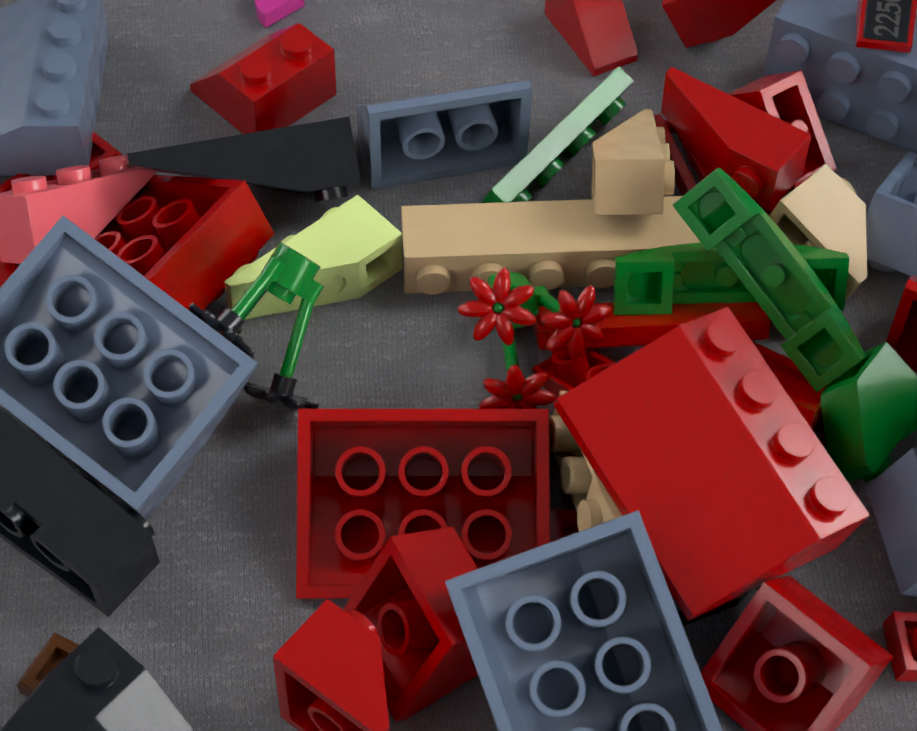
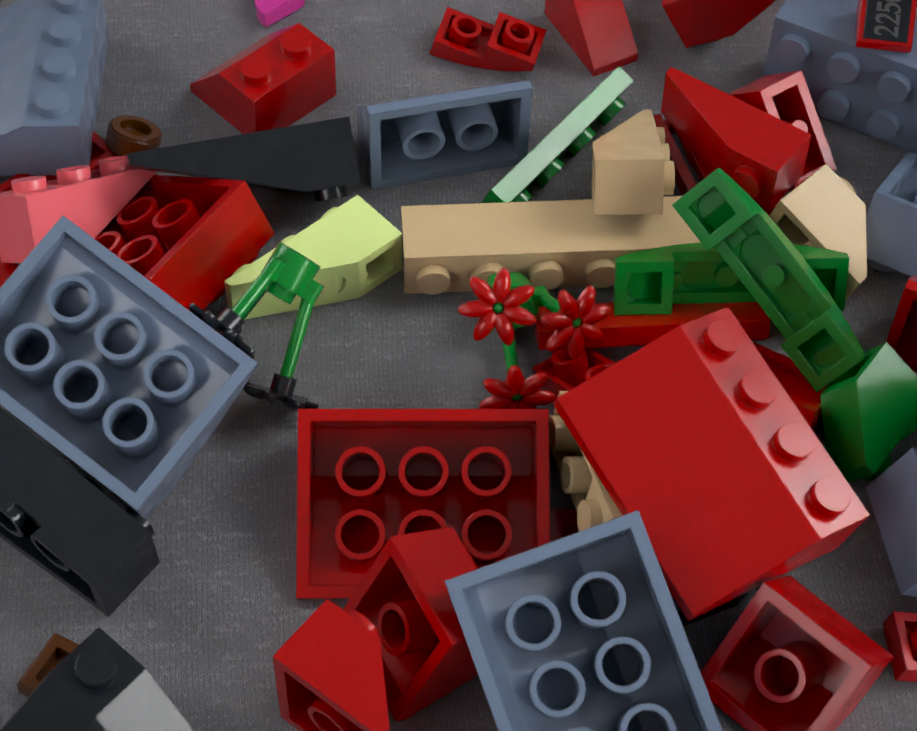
(131, 135): none -> reddish brown tile
(472, 42): none -> red slope

